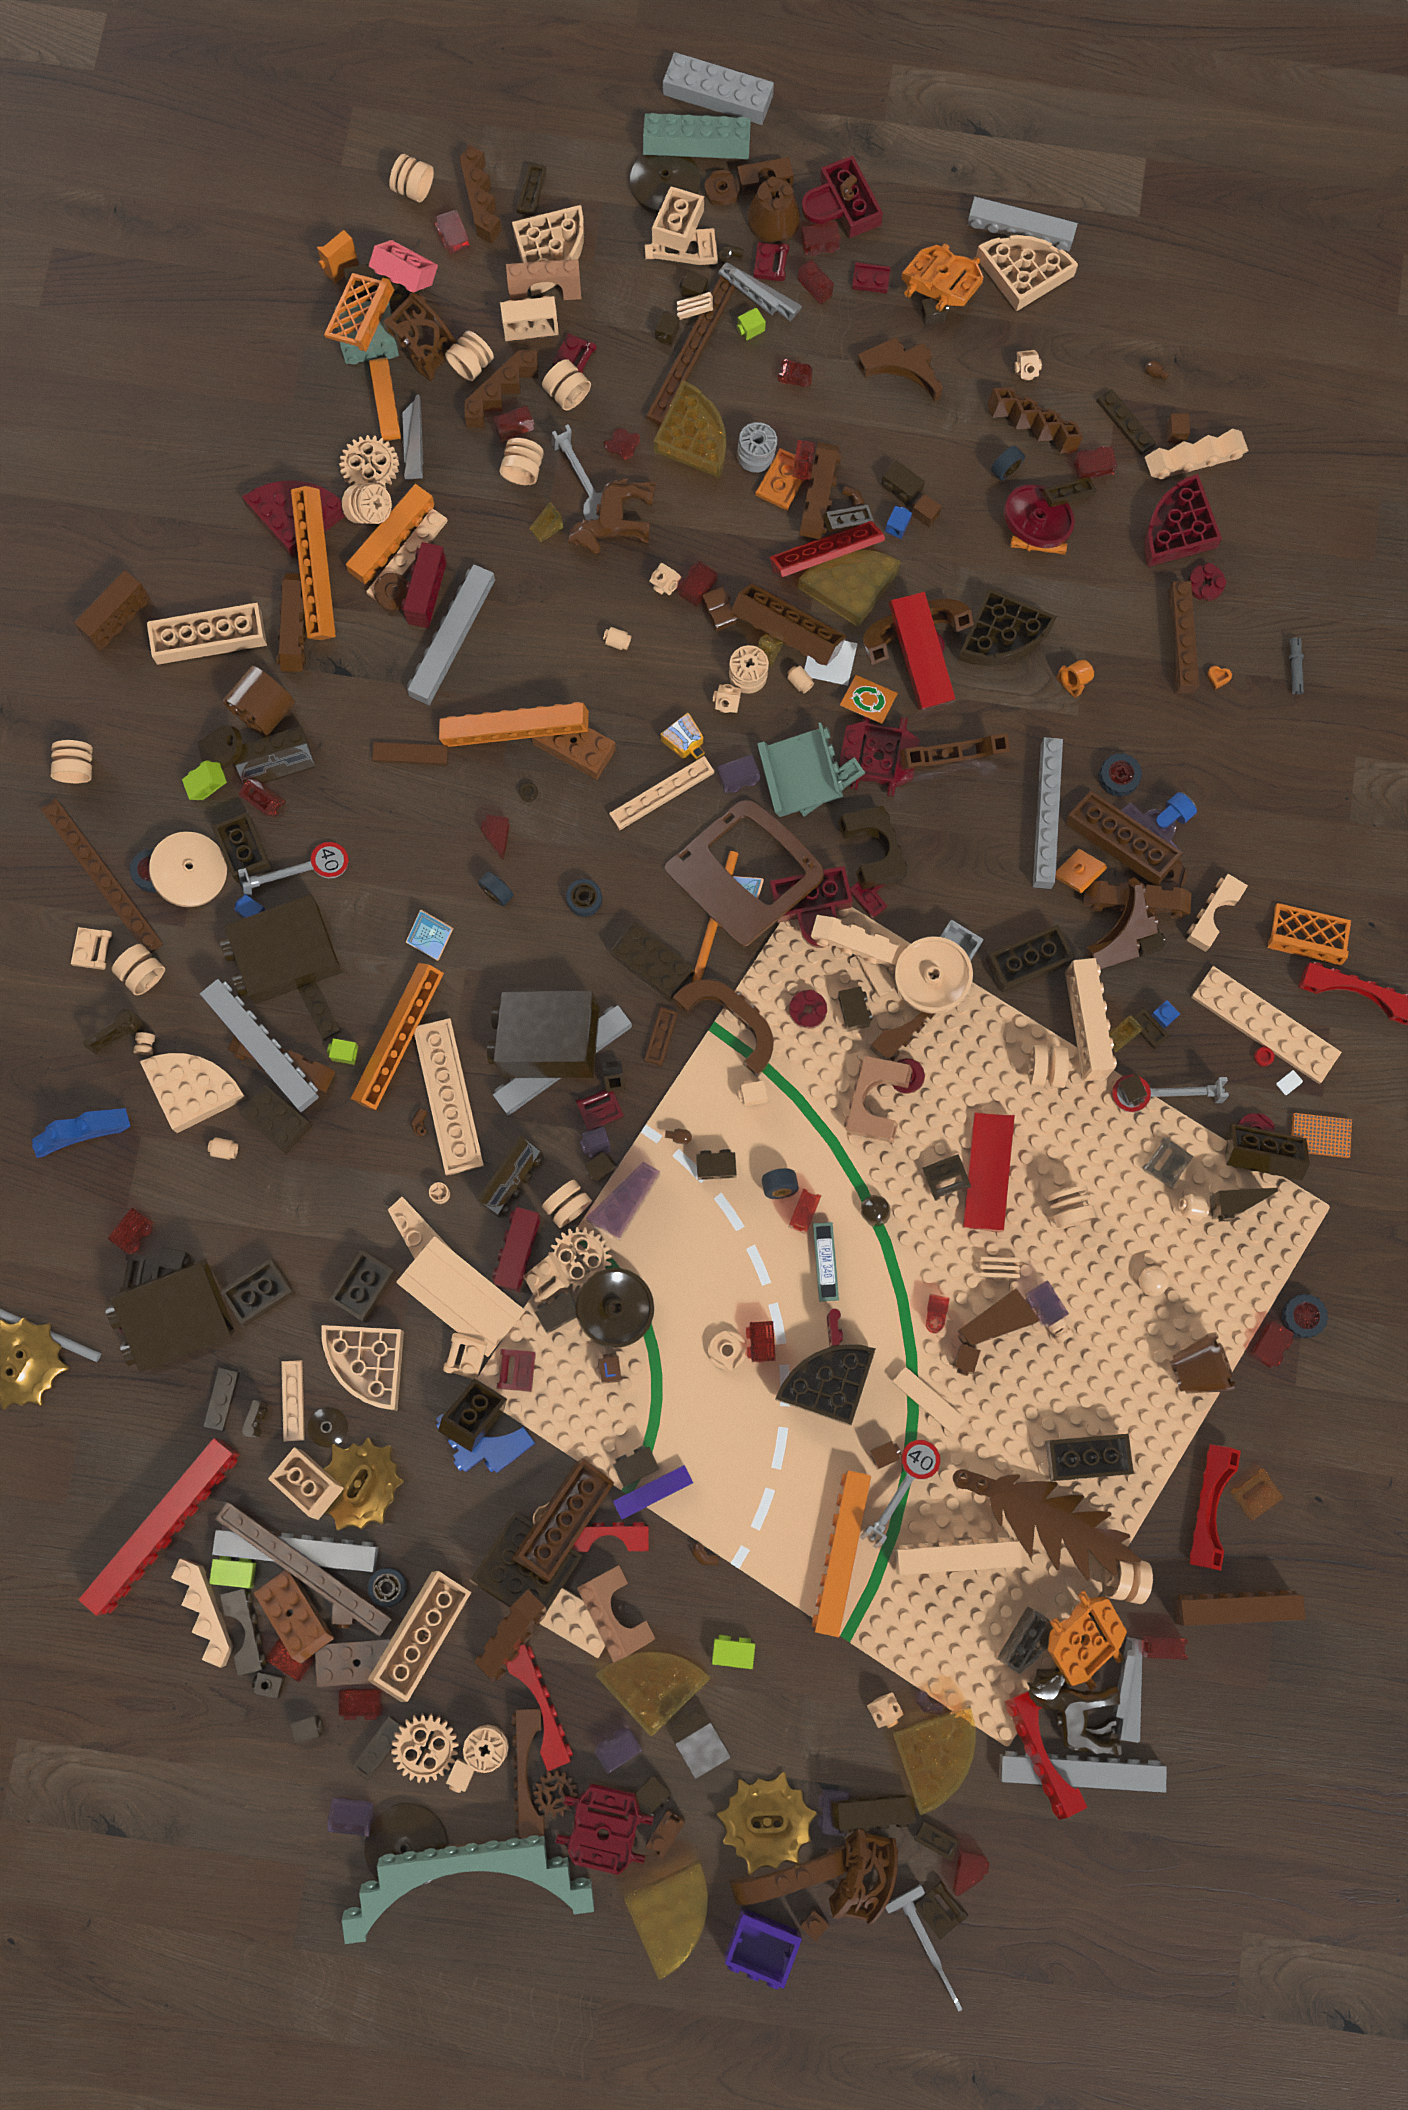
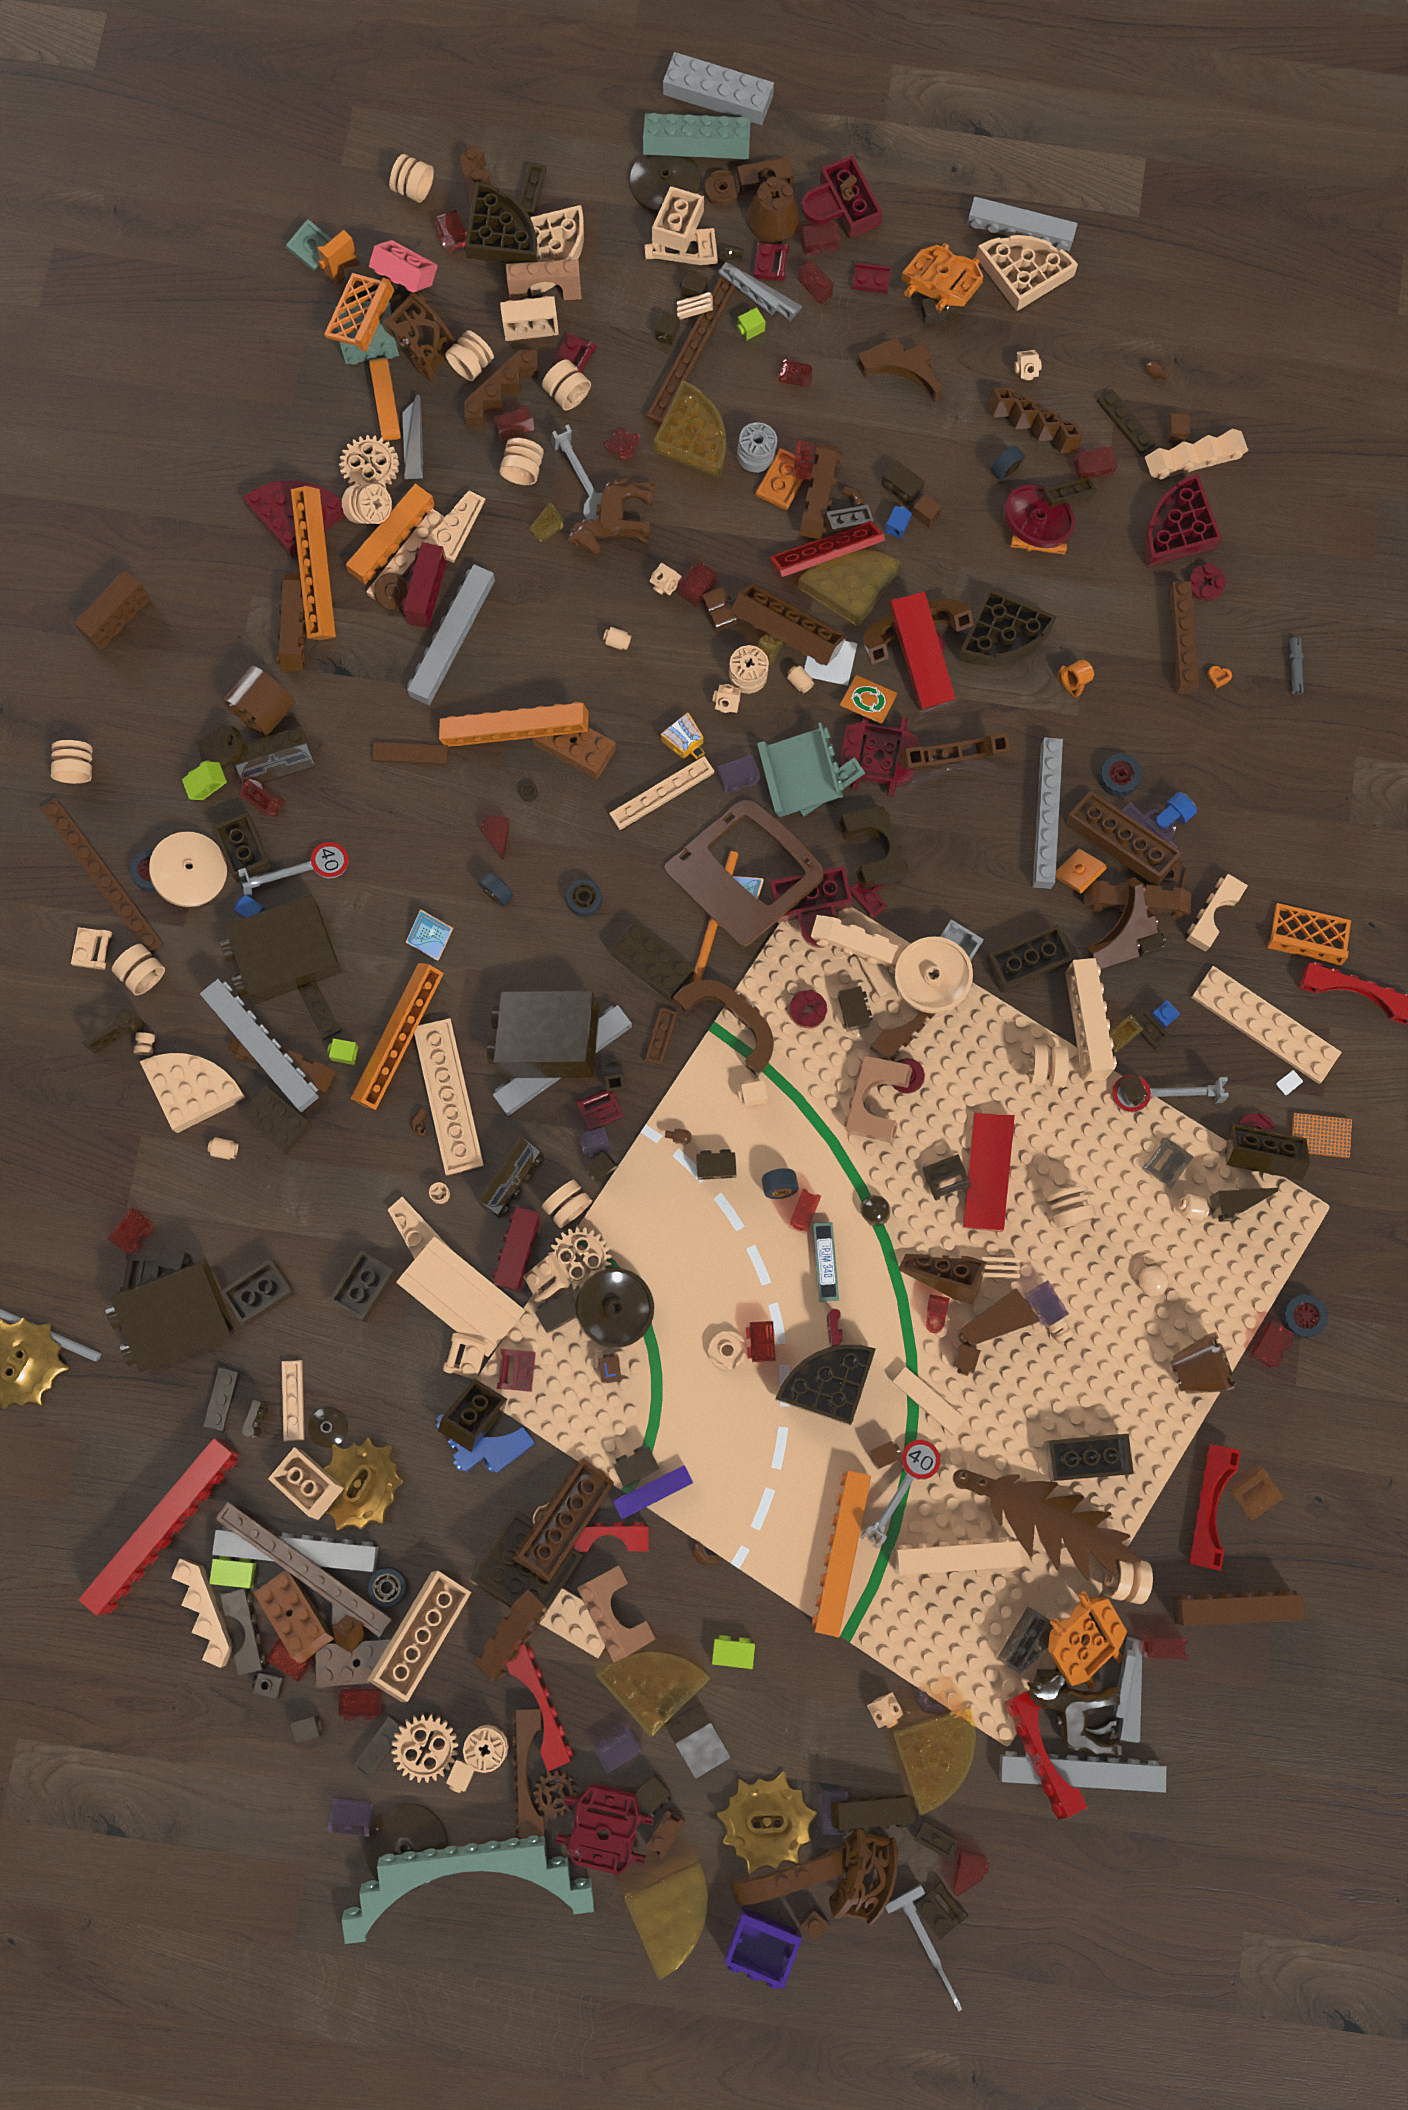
(86, 1126): blue arch -> none
(206, 633): light nougat brick -> none
(305, 244): none -> sand green hinge
(348, 1633): none -> reddish brown brick
(366, 1362): light nougat brick -> none
(457, 525): none -> light nougat wing
(499, 228): none -> dark brown brick
(624, 1202): wedge -> none
(951, 1276): none -> reddish brown wedge
(1264, 1056): red tile -> none

